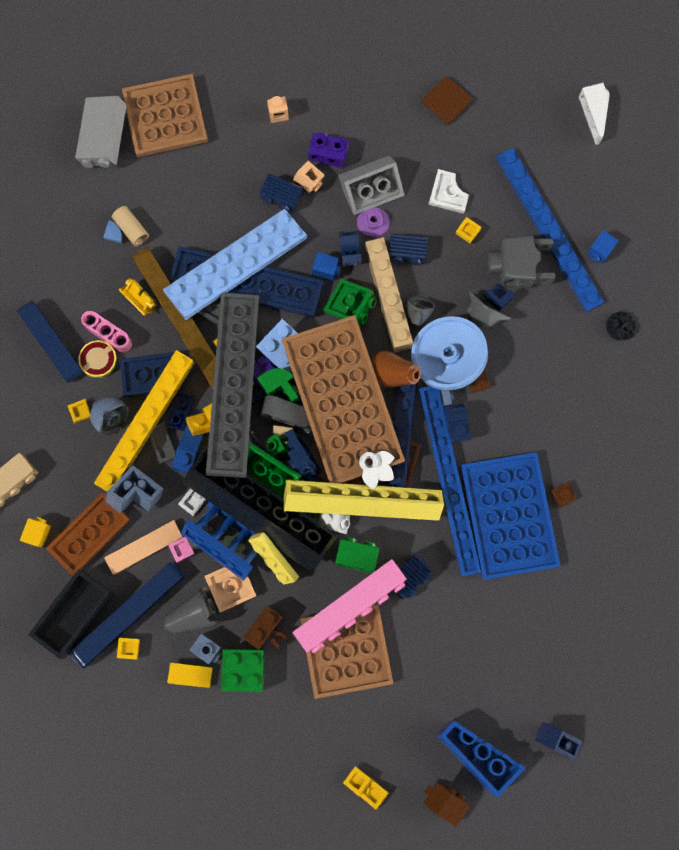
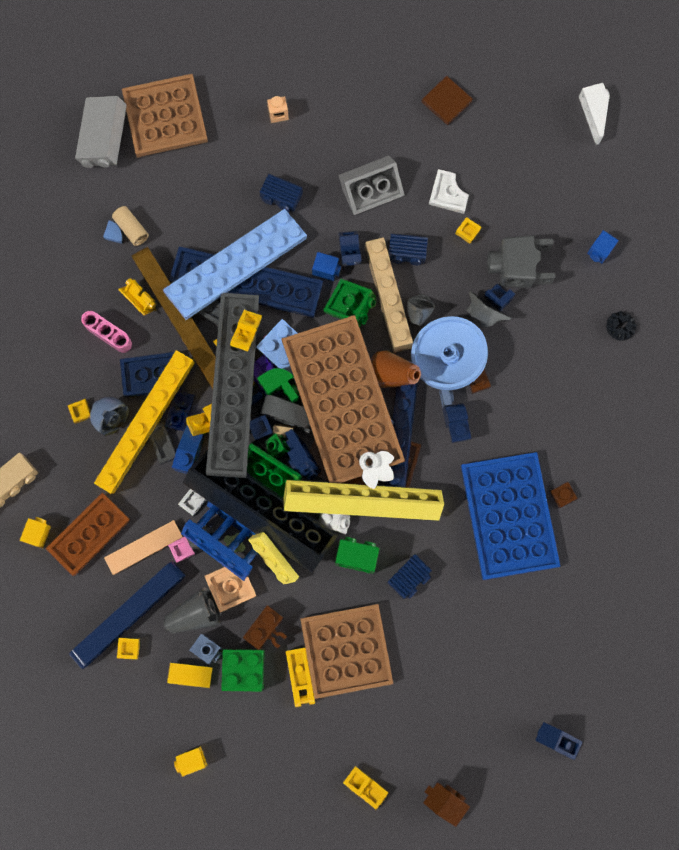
(49, 341): dark blue beam -> none
(71, 614): black piece -> none
(97, 359): tile -> none
(134, 486): sand blue brick -> none
(190, 761): none -> yellow brick
(246, 330): none -> yellow slope
(259, 428): none -> dark blue panel
(300, 676): none -> yellow plate
(309, 177): light nougat brick -> none
(328, 150): dark purple brick -> none
(349, 606): bright pink brick -> none
(371, 229): medium lavender piece -> none
(449, 481): blue plate -> none
(487, 764): blue wedge -> none
(549, 229): blue plate -> none

